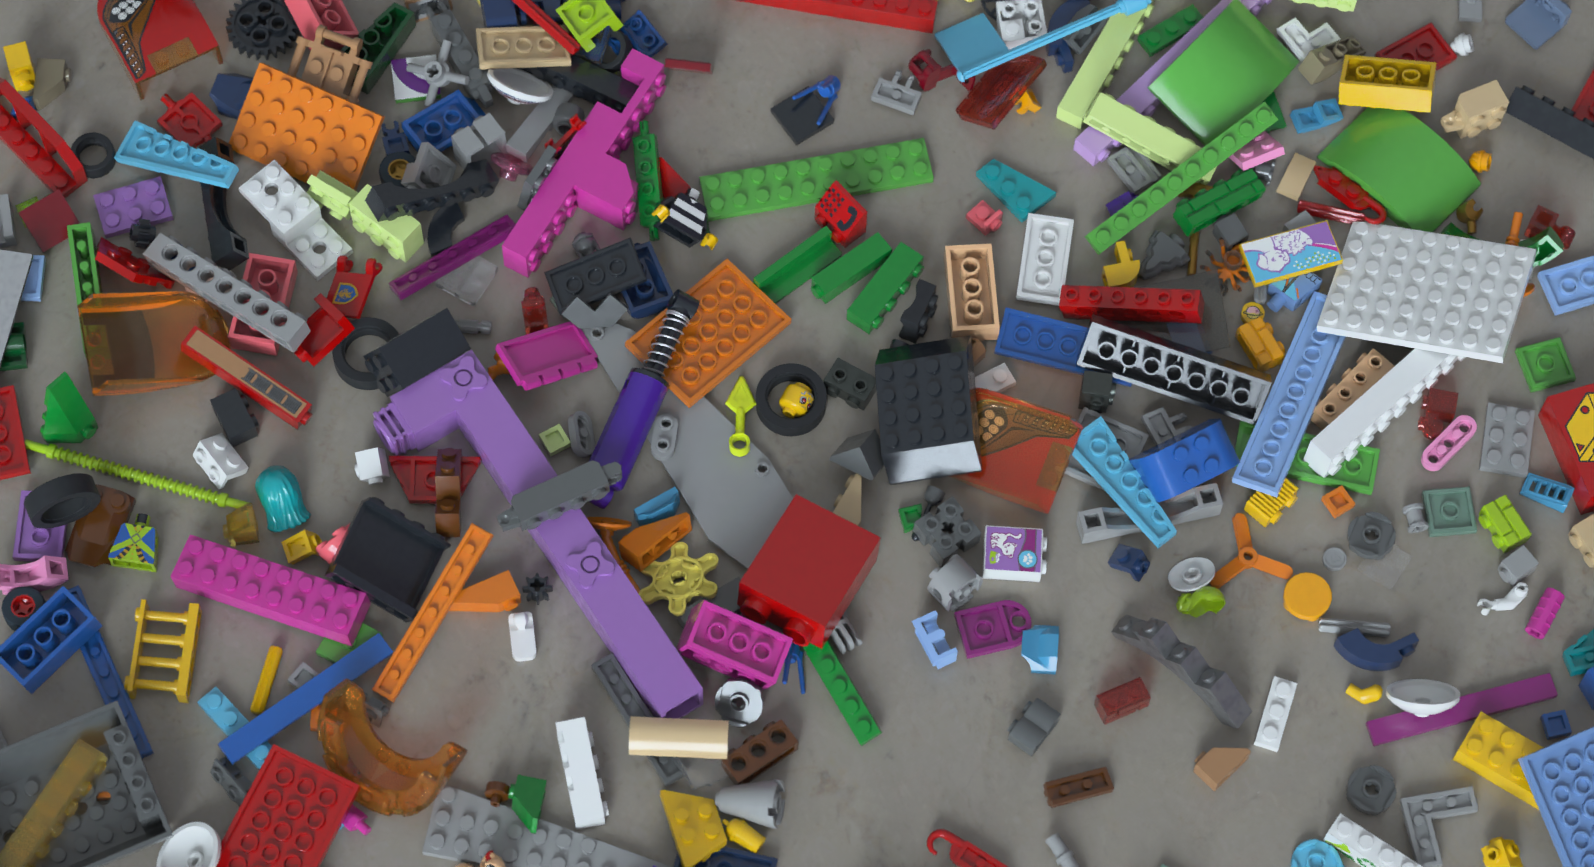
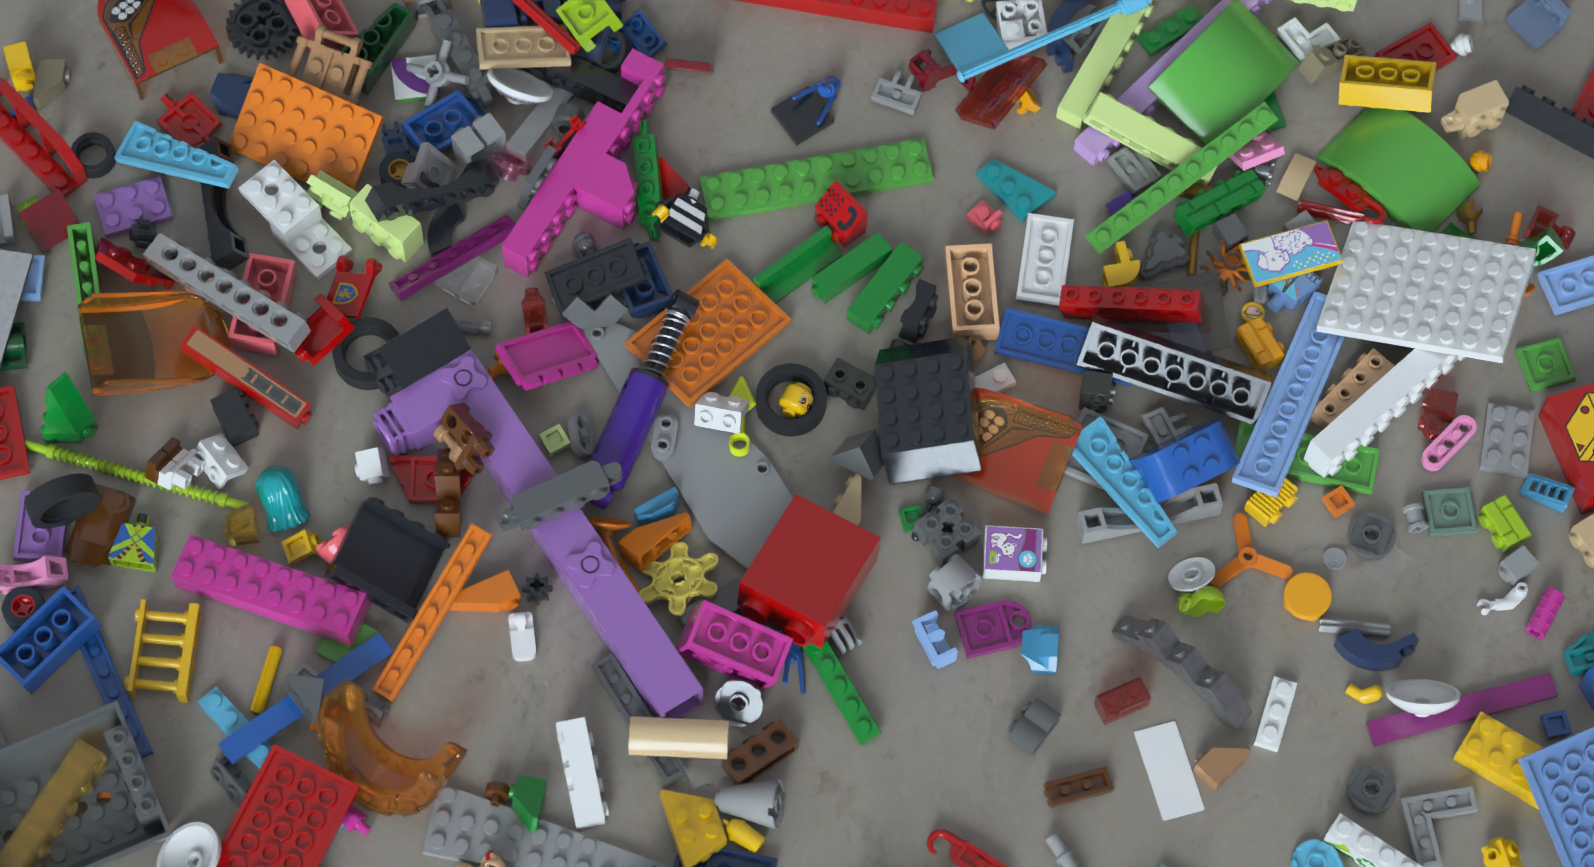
(172, 464): none -> white hips
(306, 694): none -> dark grey slope
(465, 438): none -> reddish brown hips
(720, 412): none -> white bracket
(1130, 561): dark blue bracket -> none
(1169, 770): none -> white sticker
(1316, 117): dark azure slope -> none

